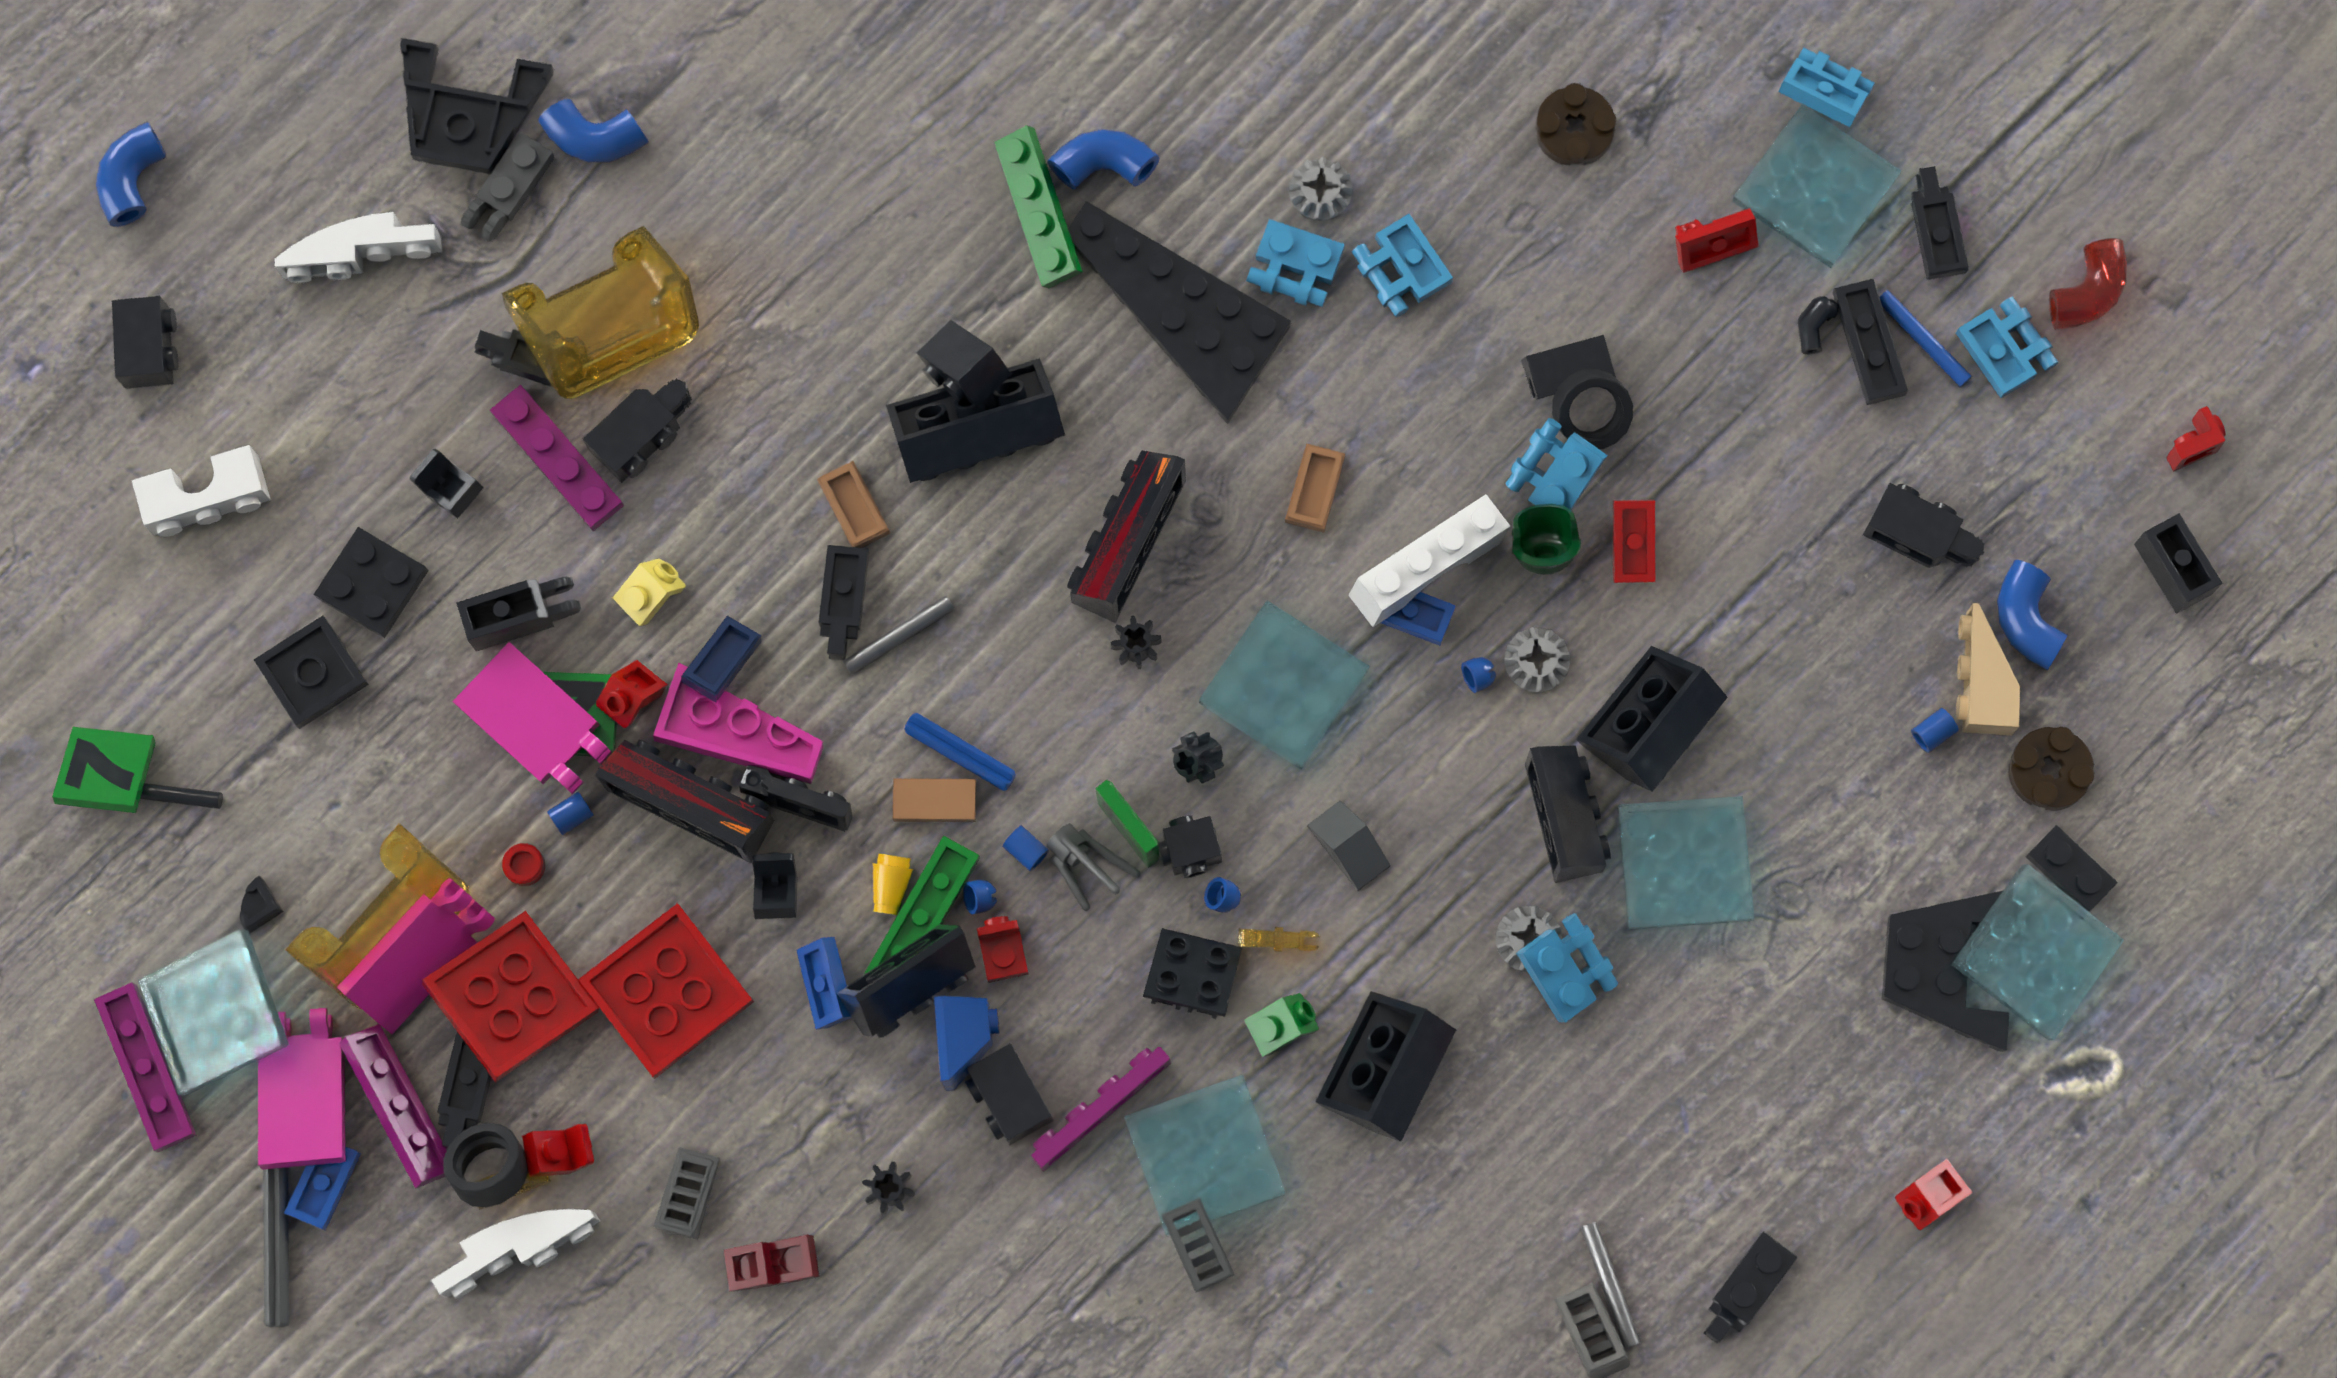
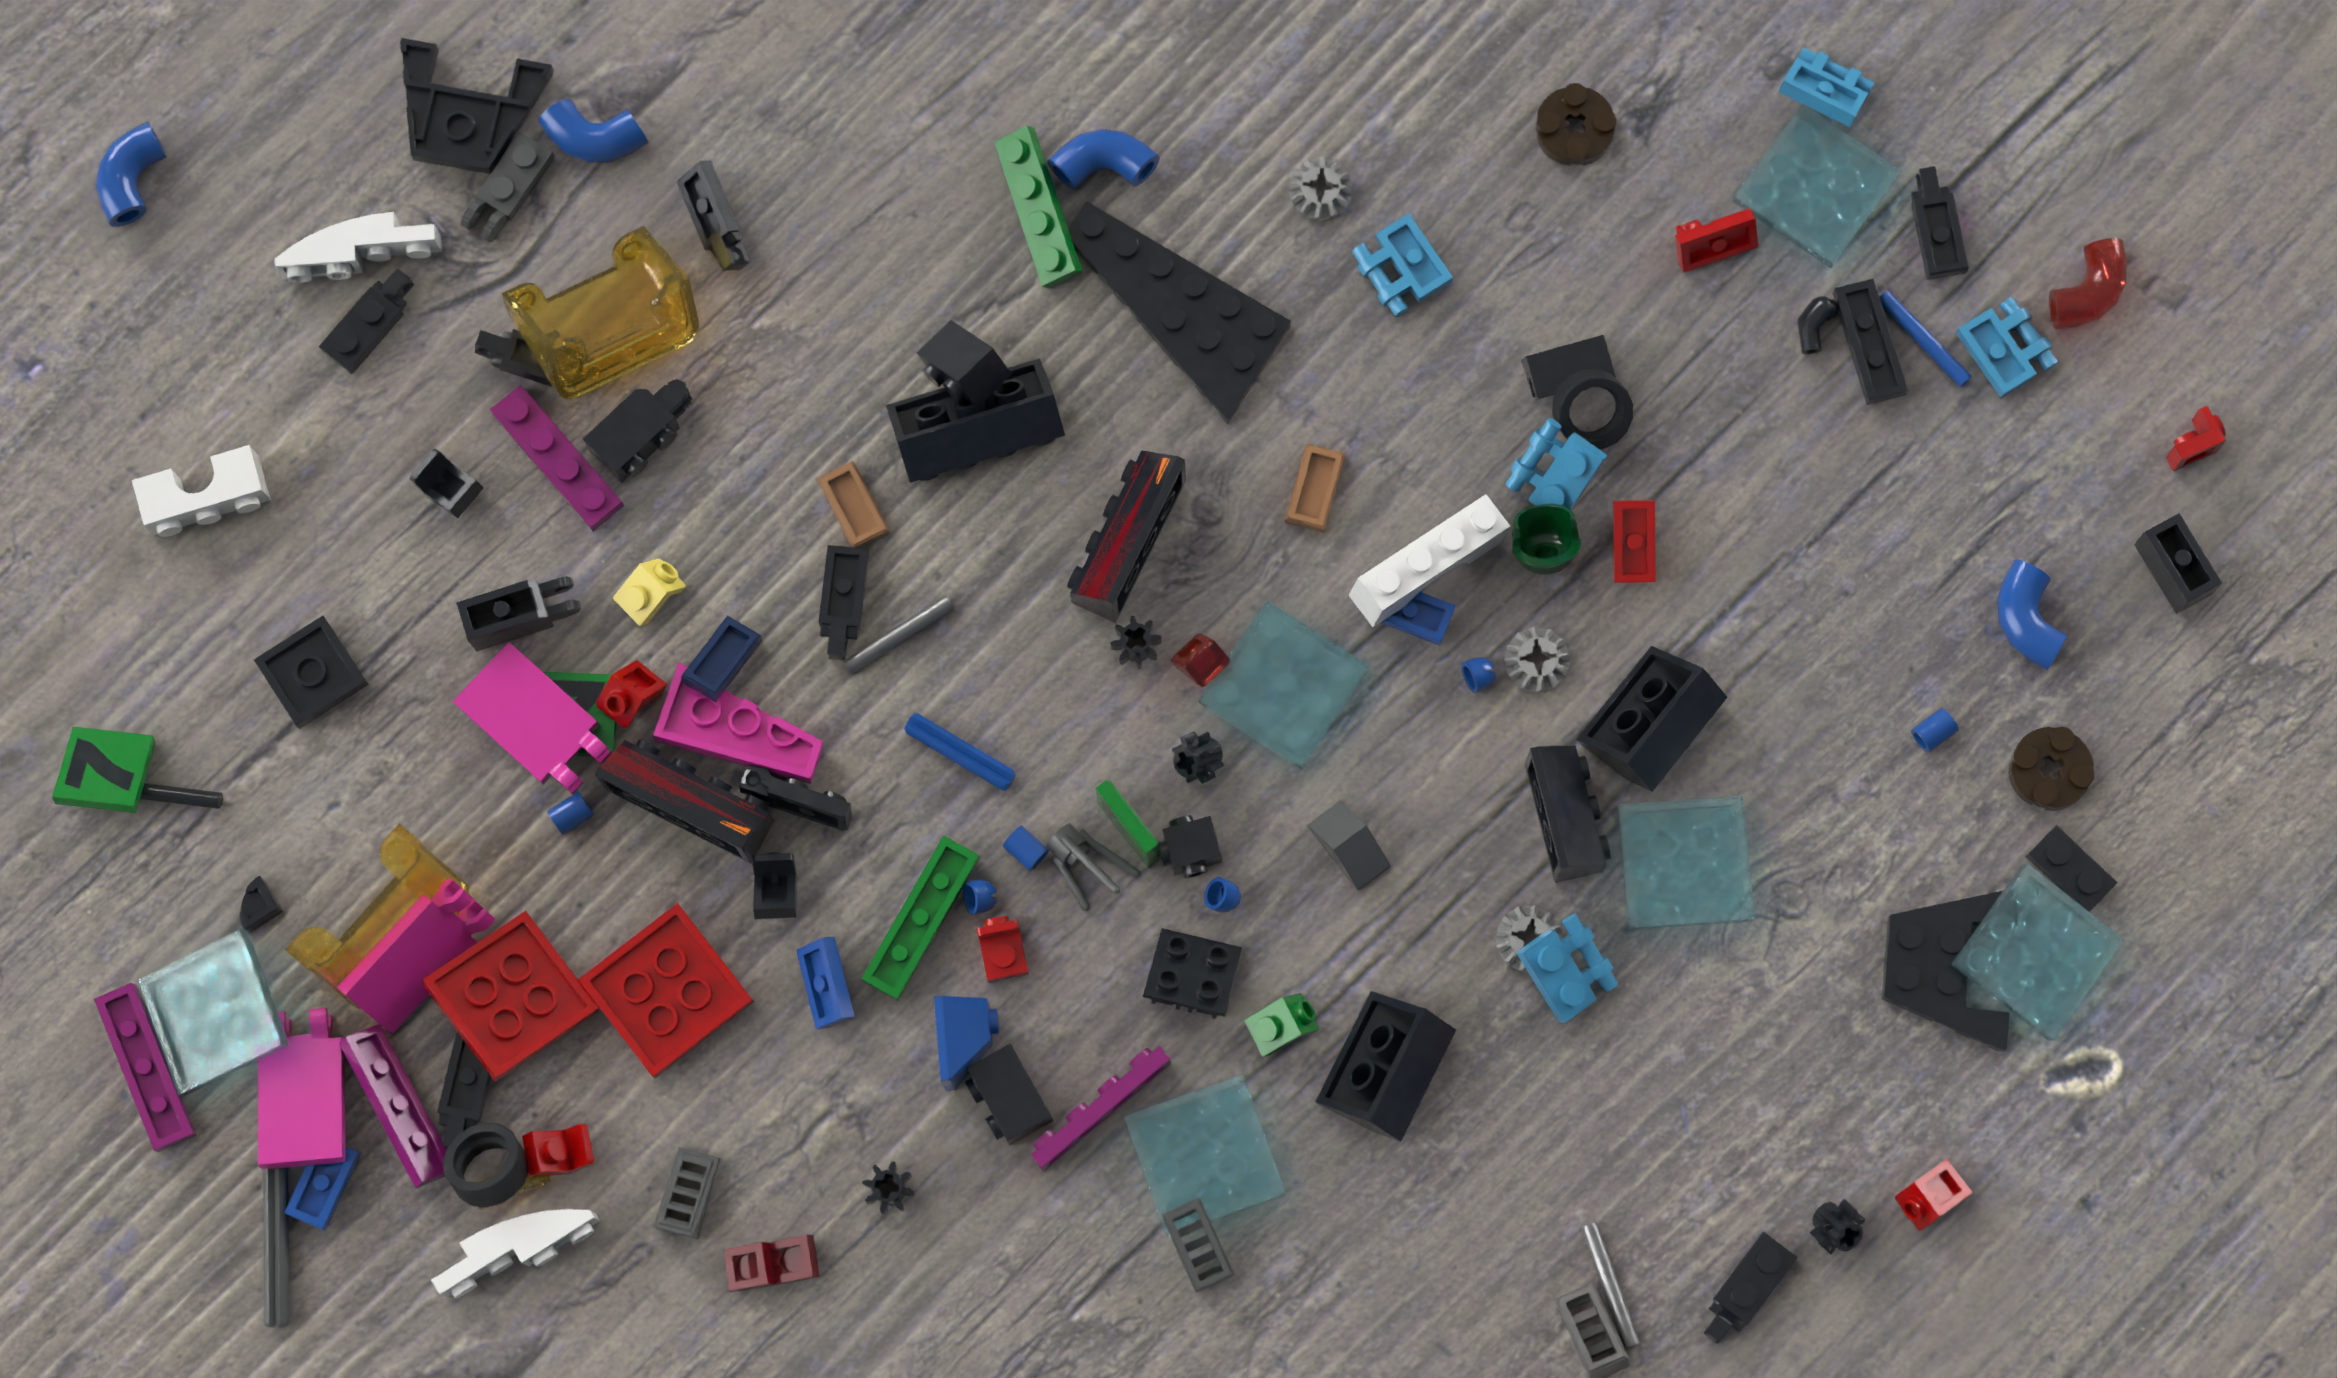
(144, 342): black brick -> none
(368, 322): none -> black hinge
(371, 582): black plate -> none
(523, 864): red tile -> none
(713, 215): none -> black hinge
(890, 882): yellow cone -> none
(908, 980): black slope -> none
(934, 800): medium nougat tile -> none
(1200, 659): none -> clear red slope
(1277, 939): clear yellow piece -> none
(1299, 253): dark azure plate -> none
(1837, 1226): none -> black gear
(1921, 529): black hinge -> none
(1990, 688): tan slope -> none

